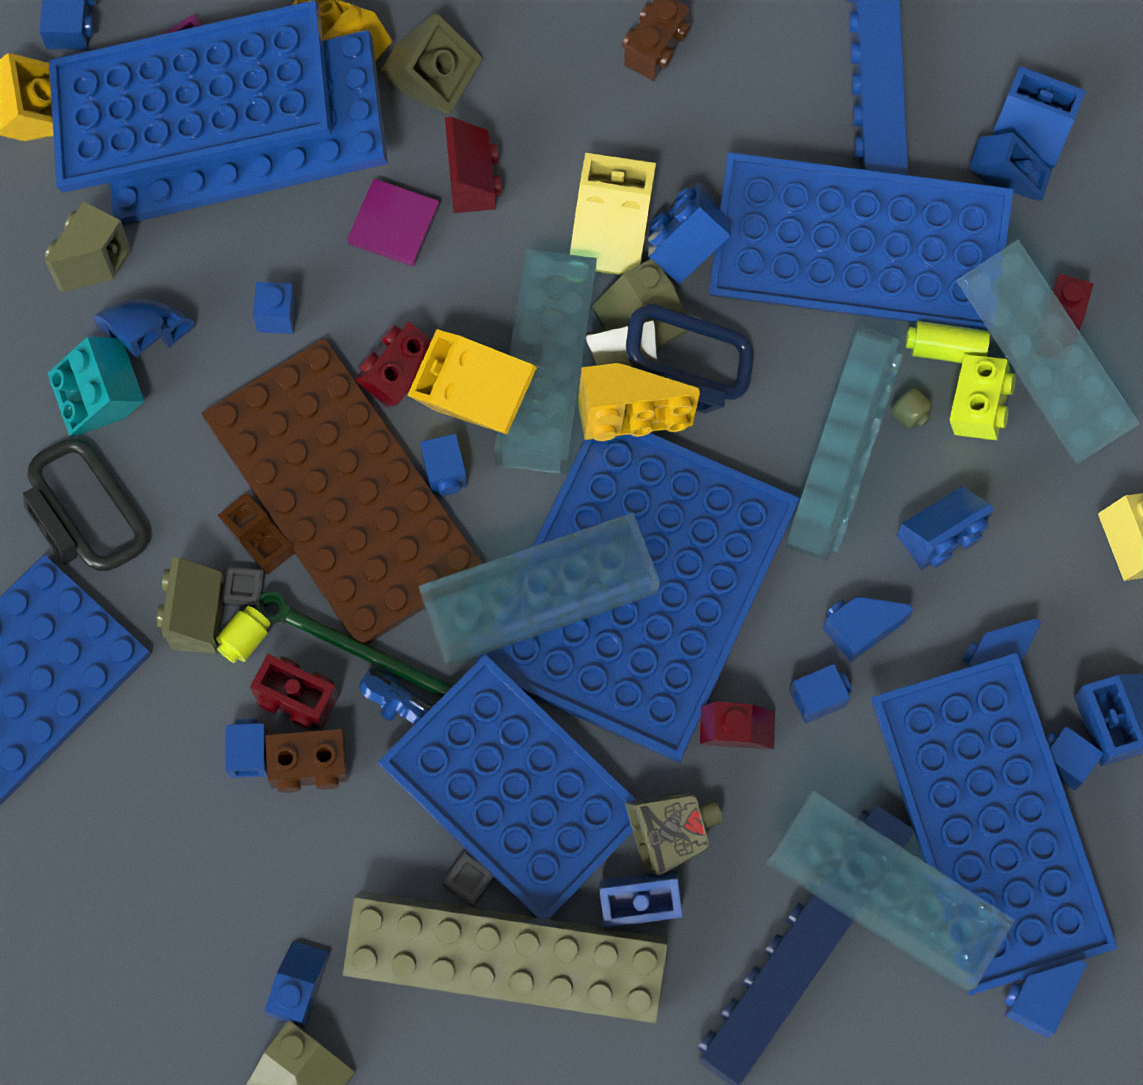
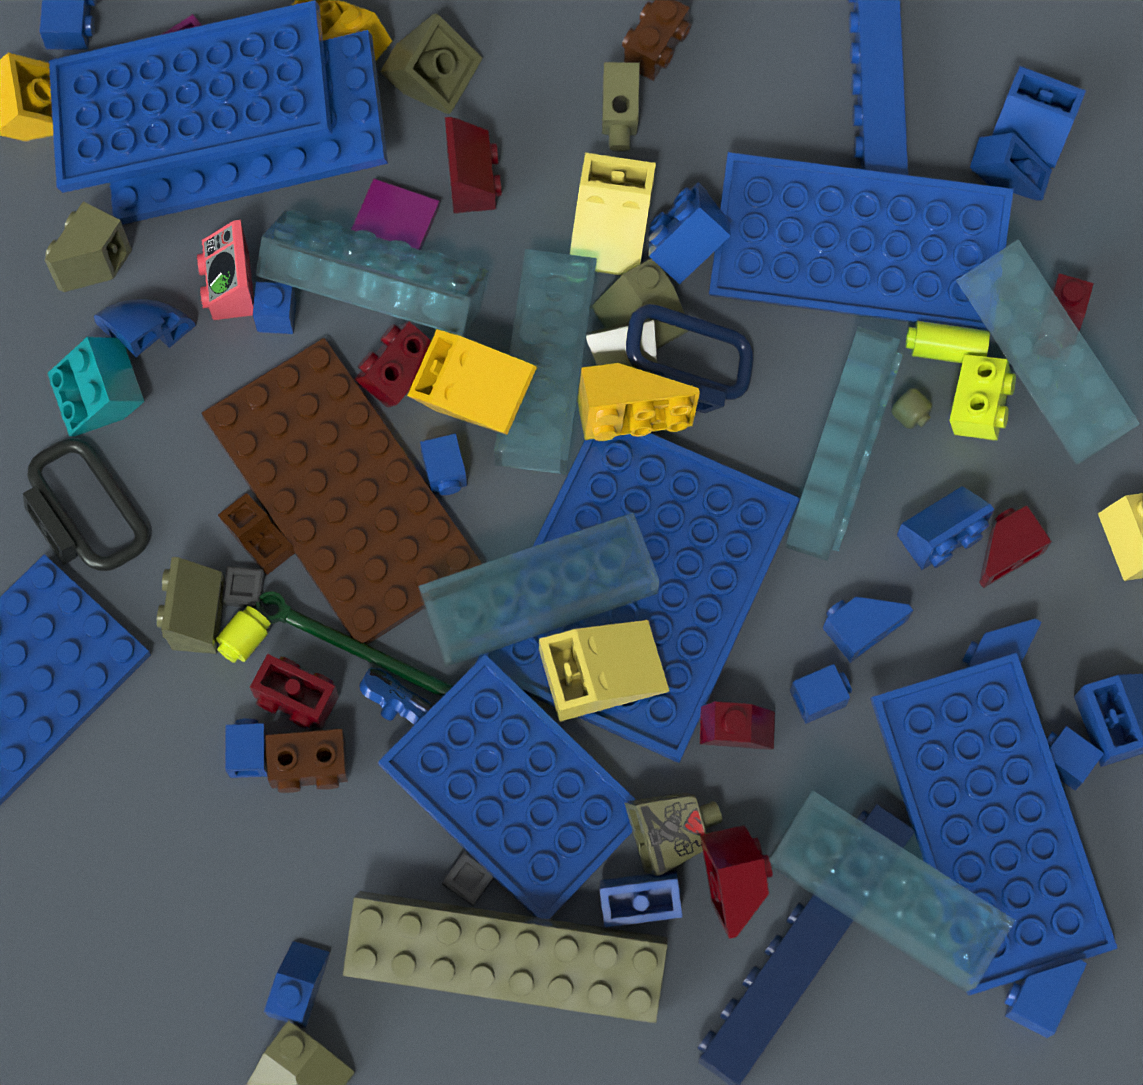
(227, 273): none -> coral slope
(372, 272): none -> clear light blue brick
(601, 667): none -> light yellow slope
(620, 103): none -> olive torso
(735, 876): none -> dark red slope
(1012, 543): none -> dark red slope

